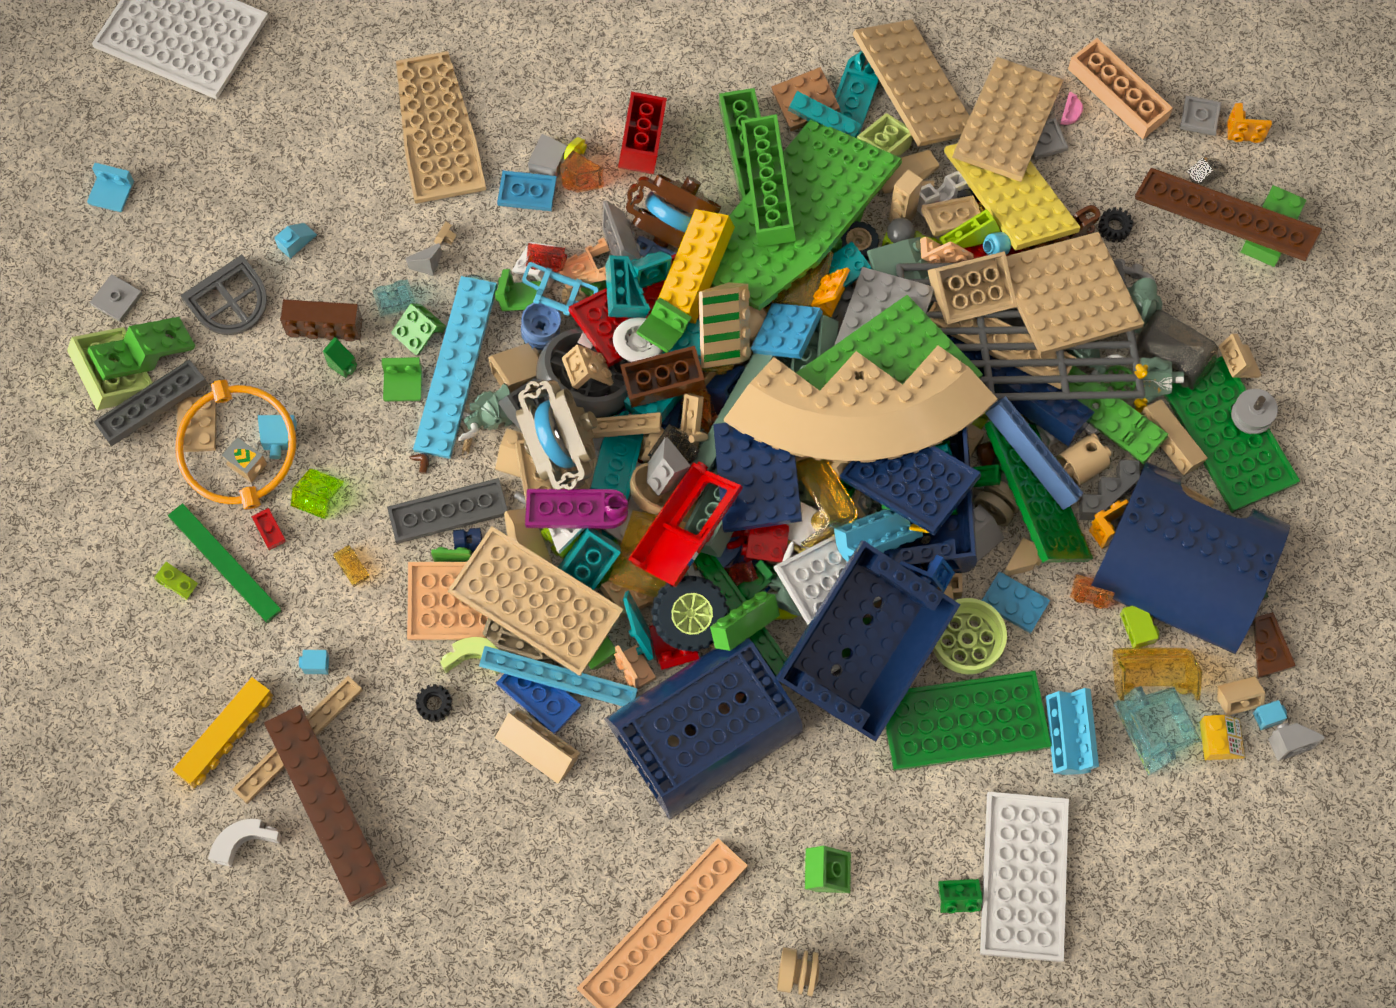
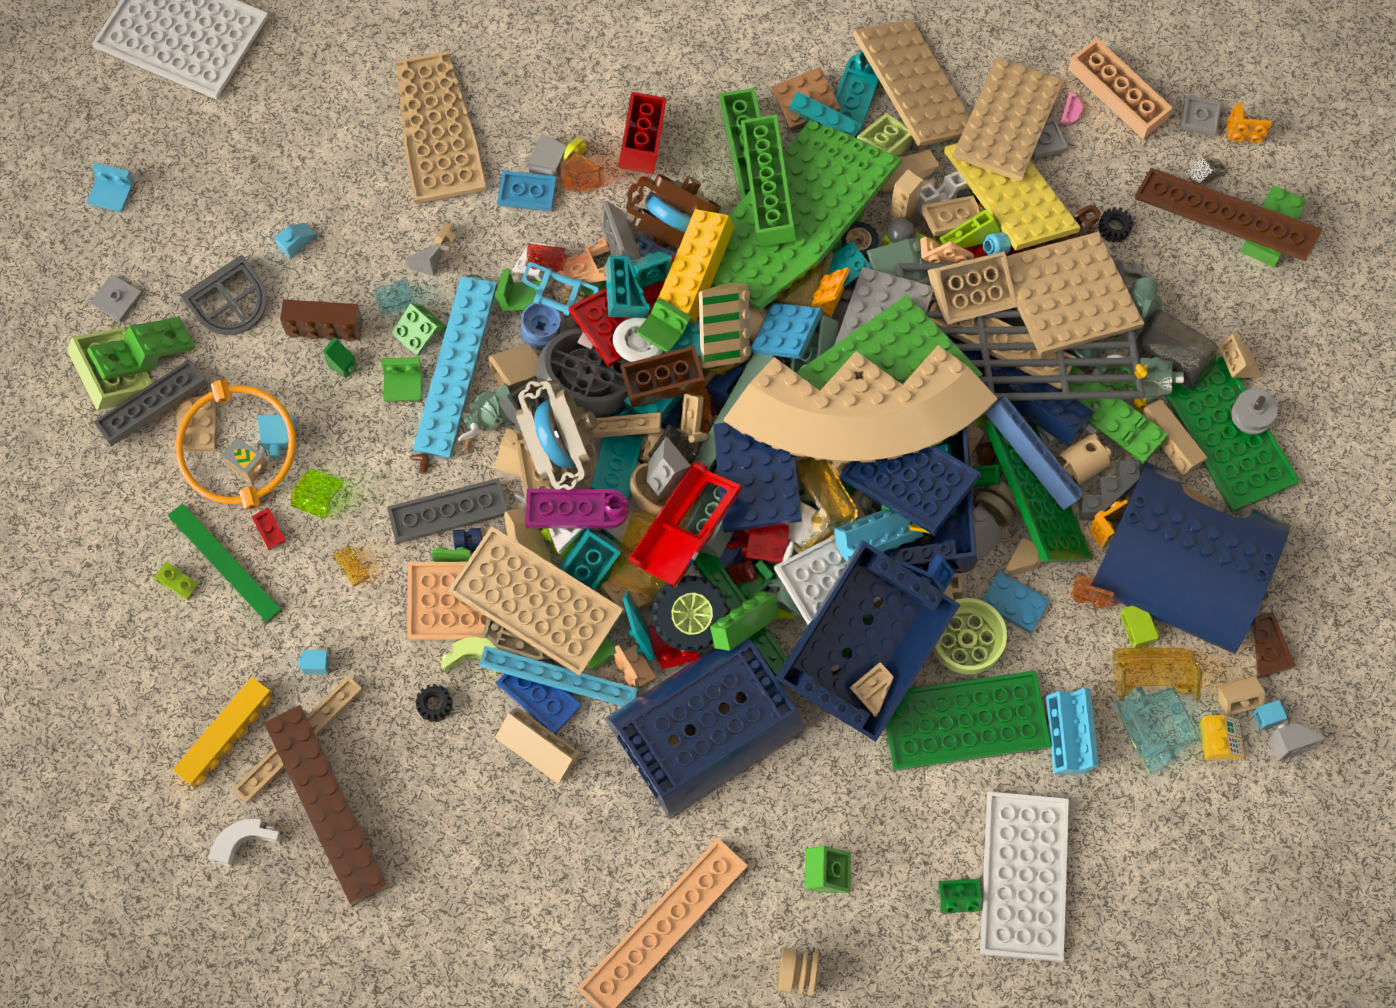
(585, 364): tan bracket -> none
(873, 688): none -> tan wing

